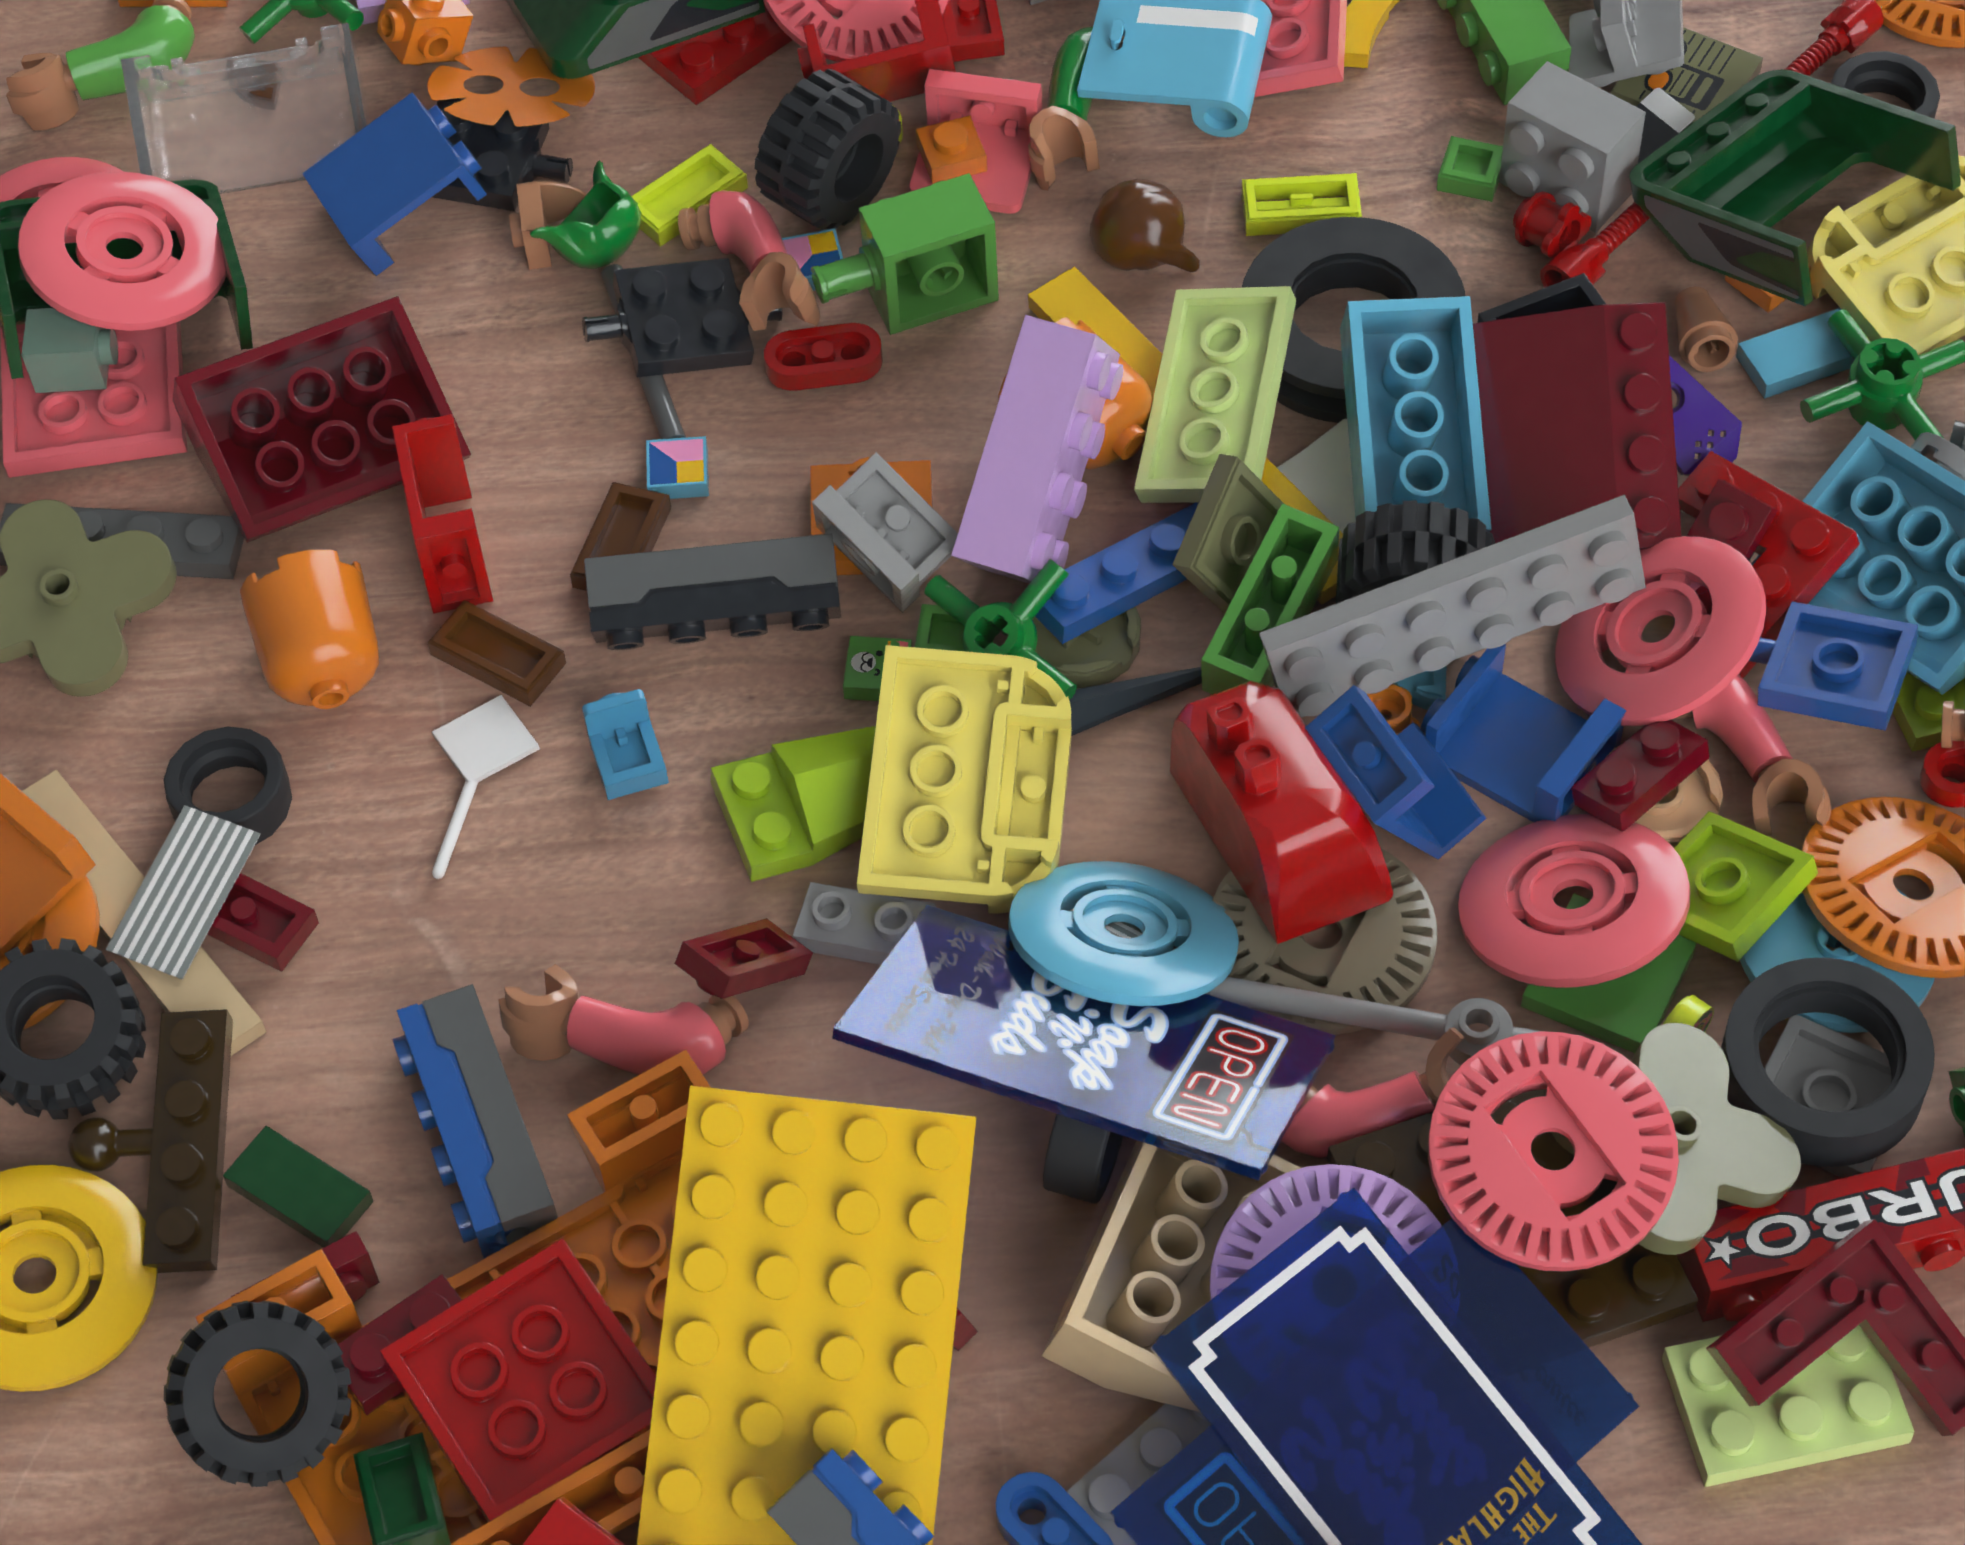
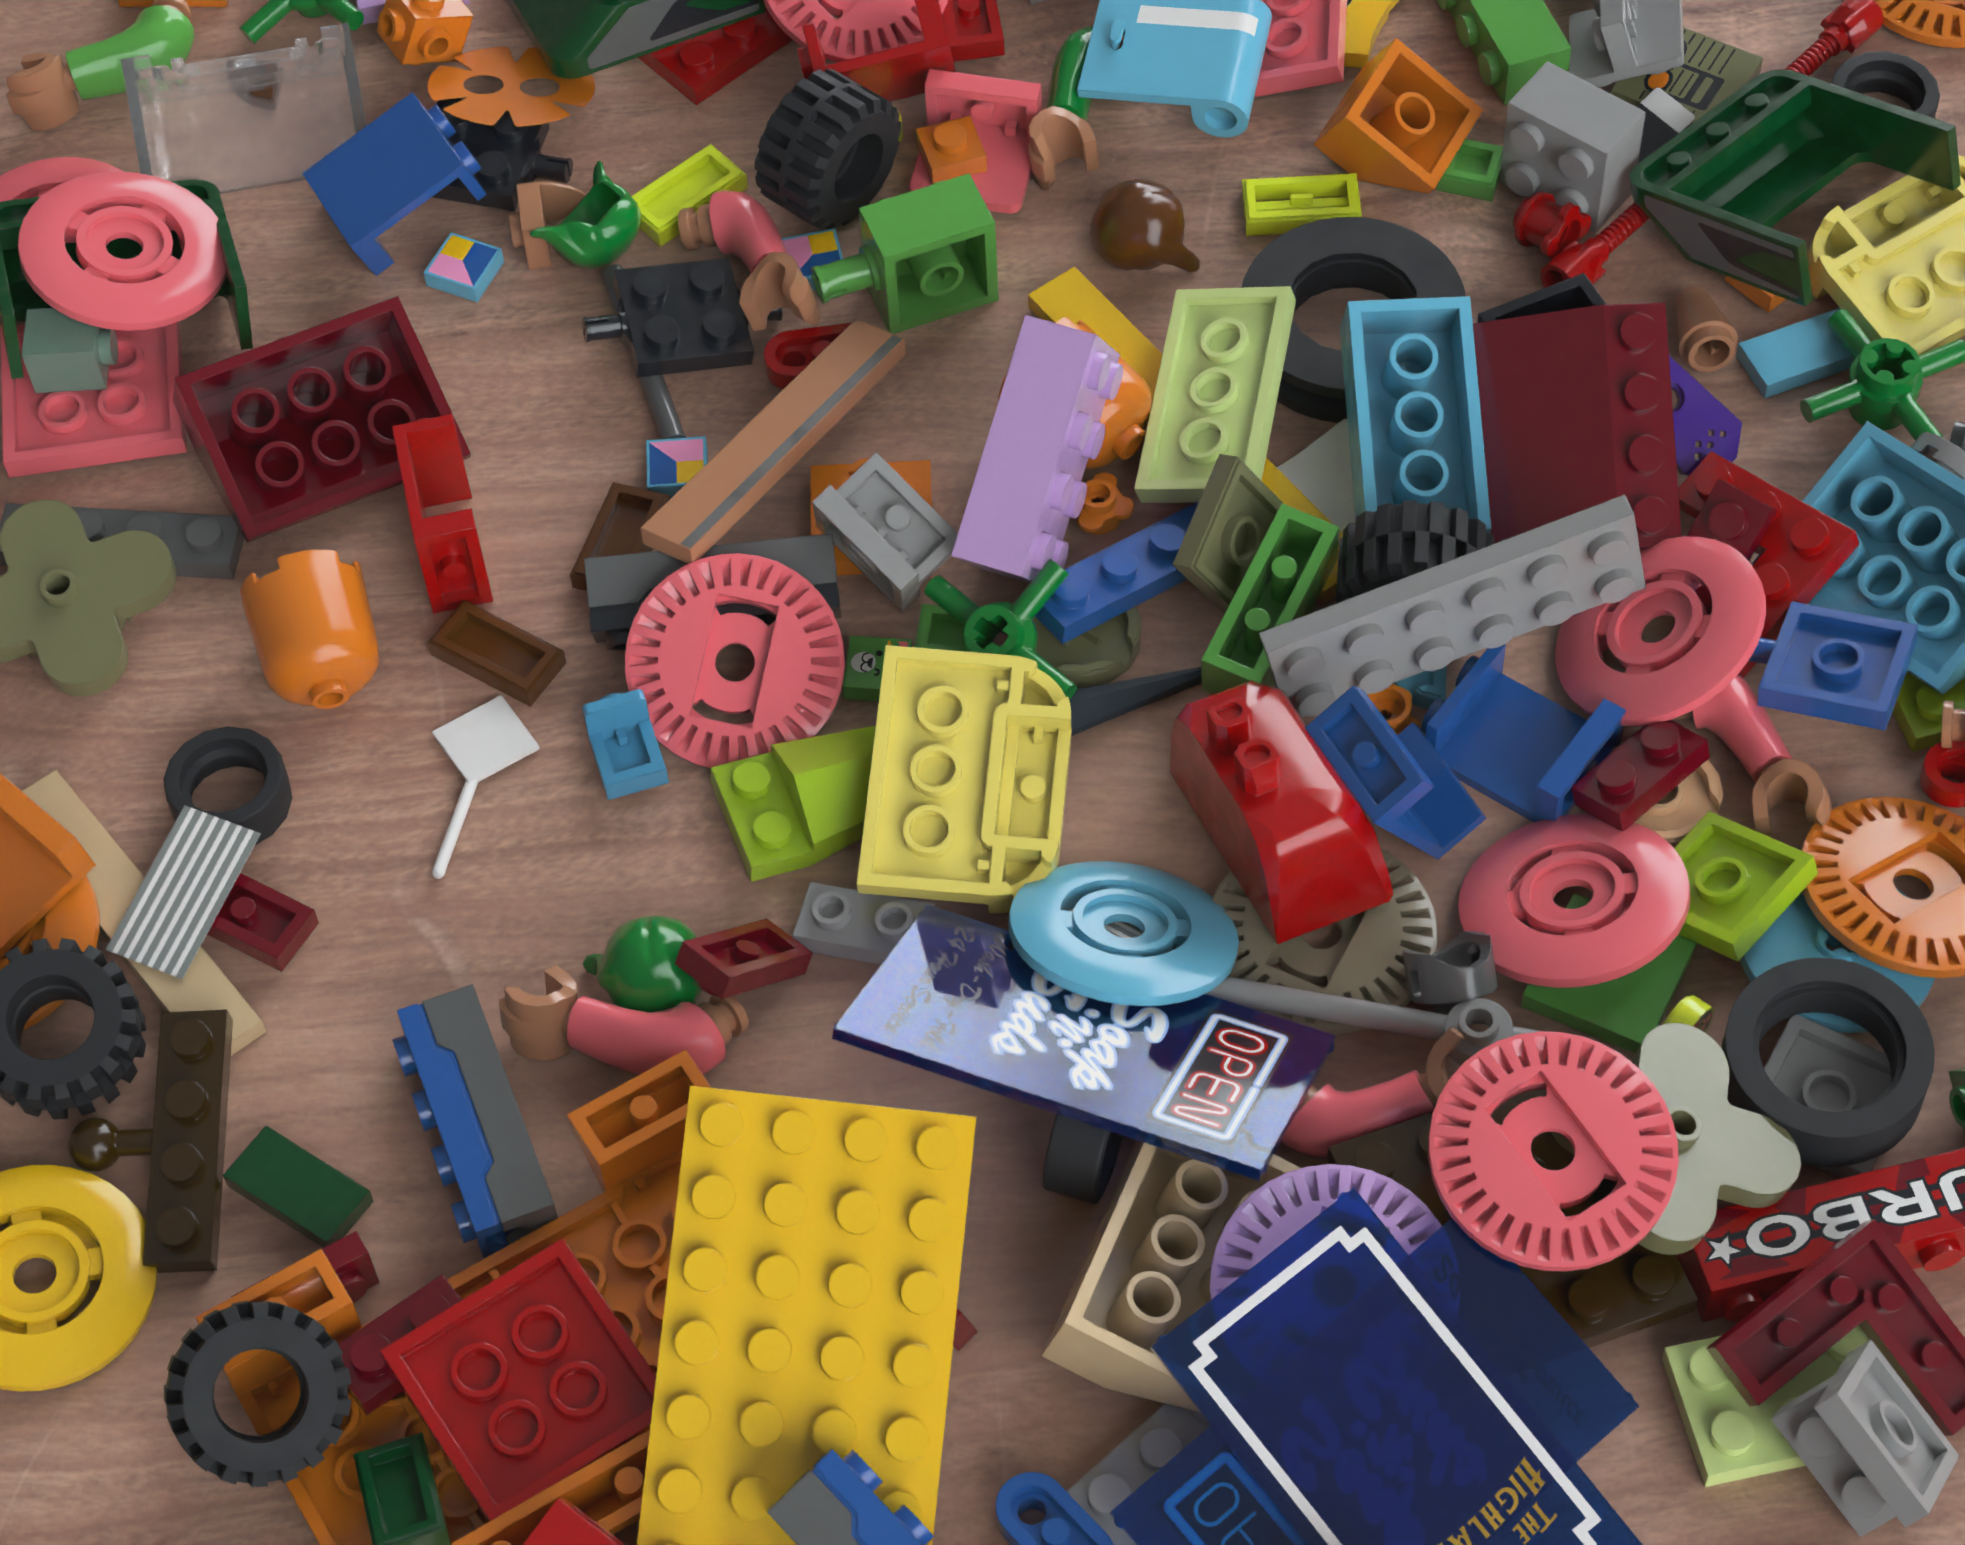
(464, 267): none -> tile
(640, 965): none -> green hair
(677, 645): none -> coral piece
(773, 442): none -> nougat tile
(1107, 515): none -> orange plate
(1398, 122): none -> orange slope
(1454, 973): none -> dark grey piece
(1869, 1442): none -> light grey bracket

